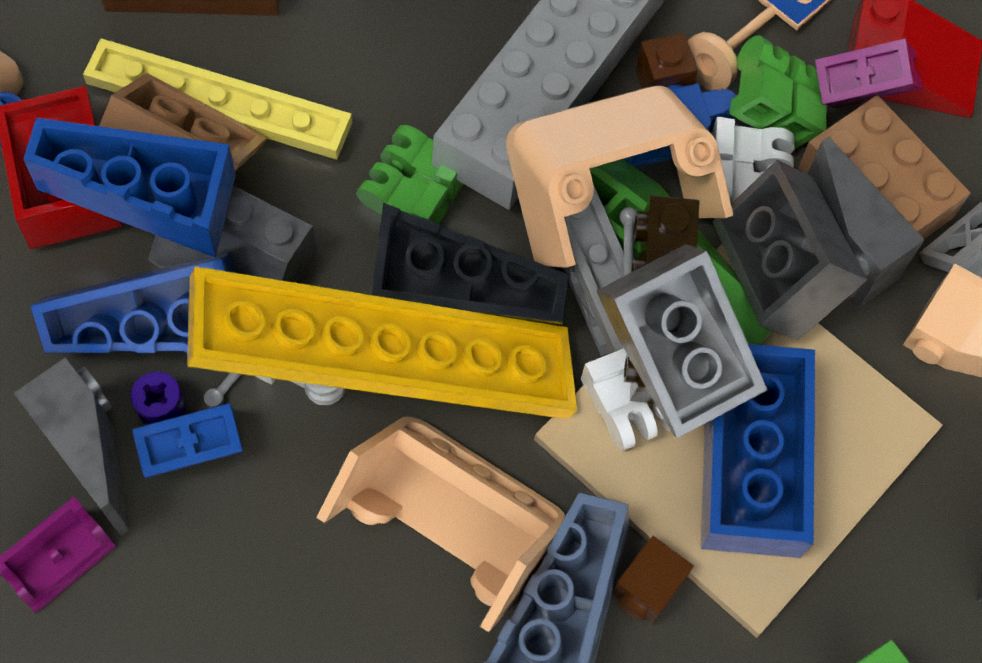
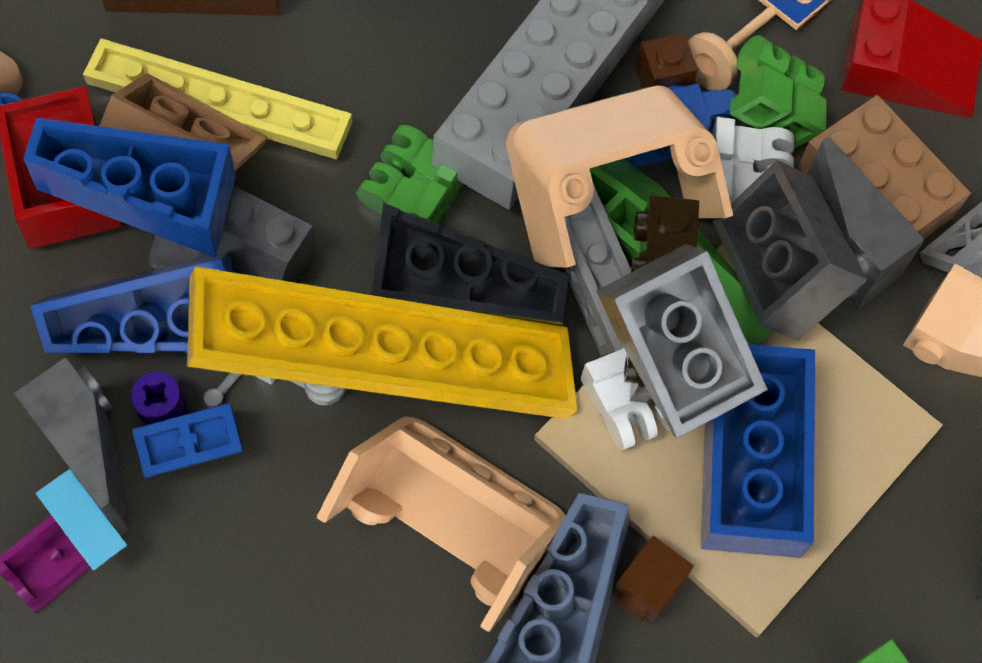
(81, 519): none -> medium azure sticker
(627, 218): light grey hinge -> none
(867, 72): magenta hinge -> none

